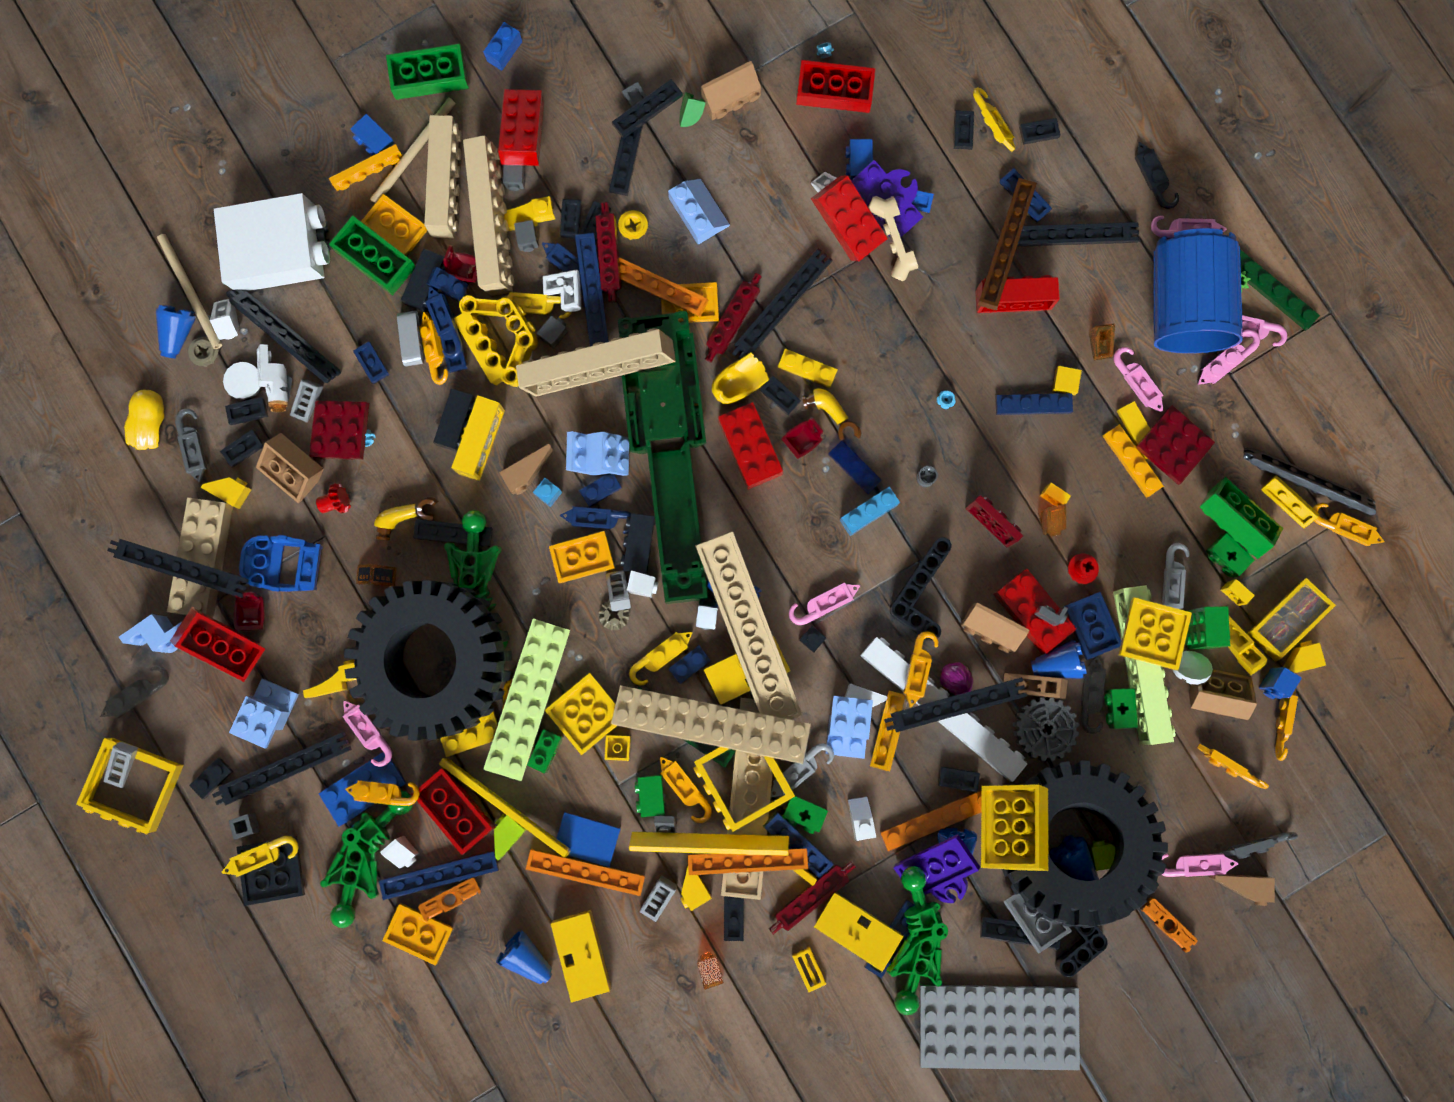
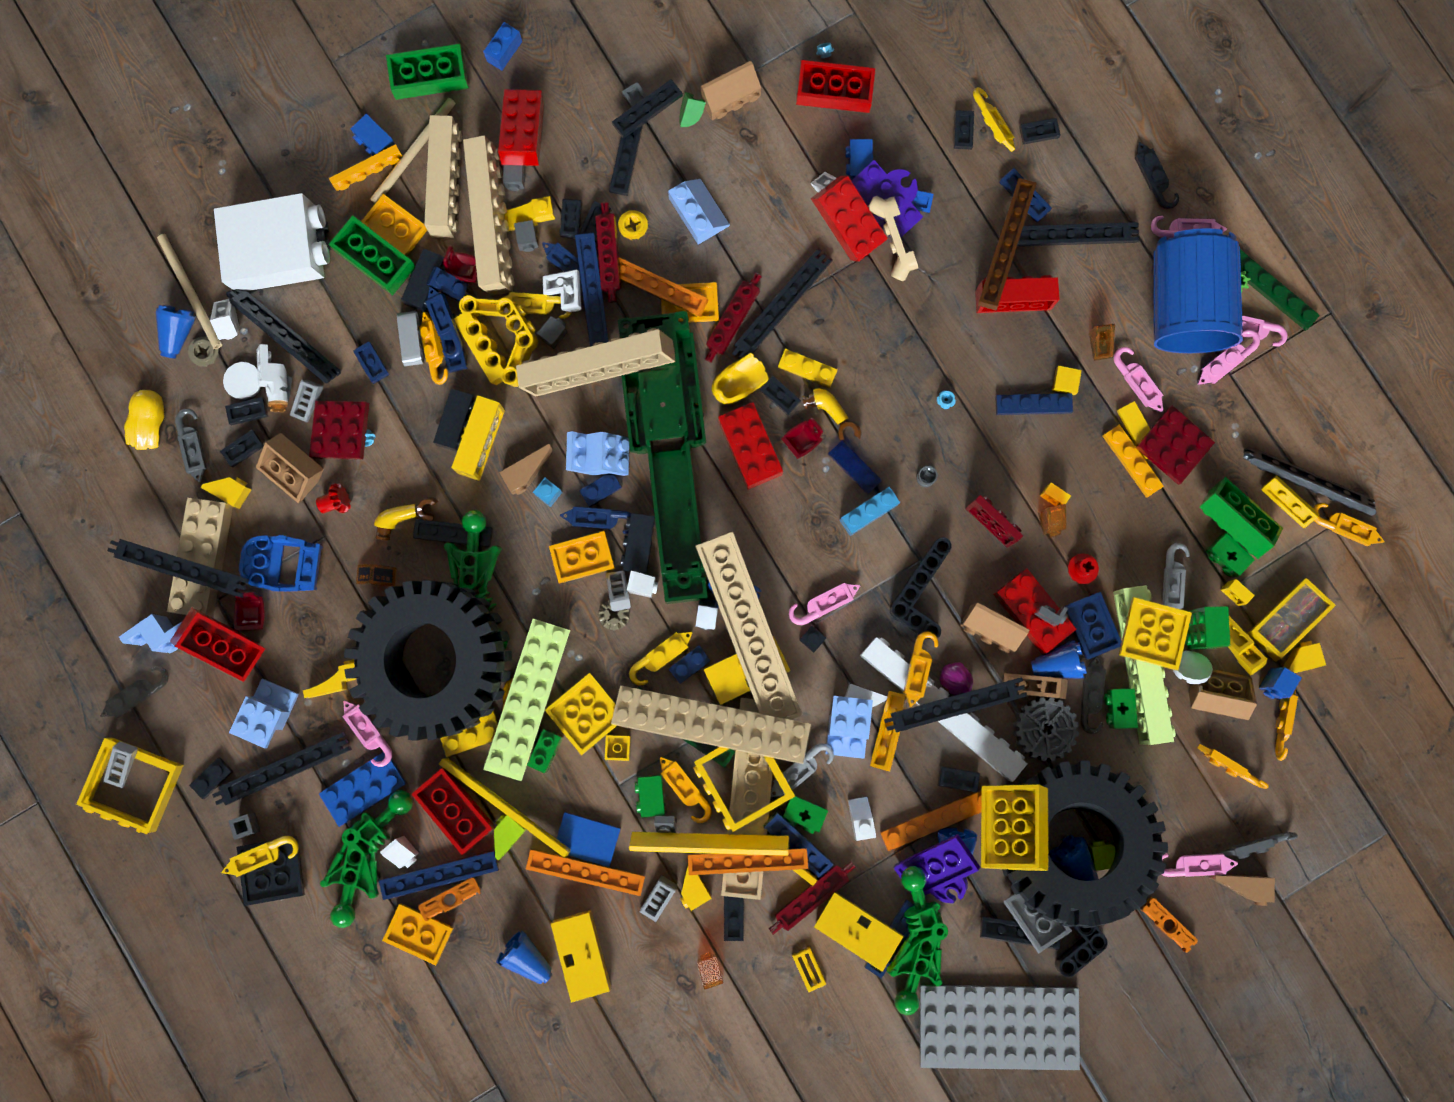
(381, 793): light orange plate -> none

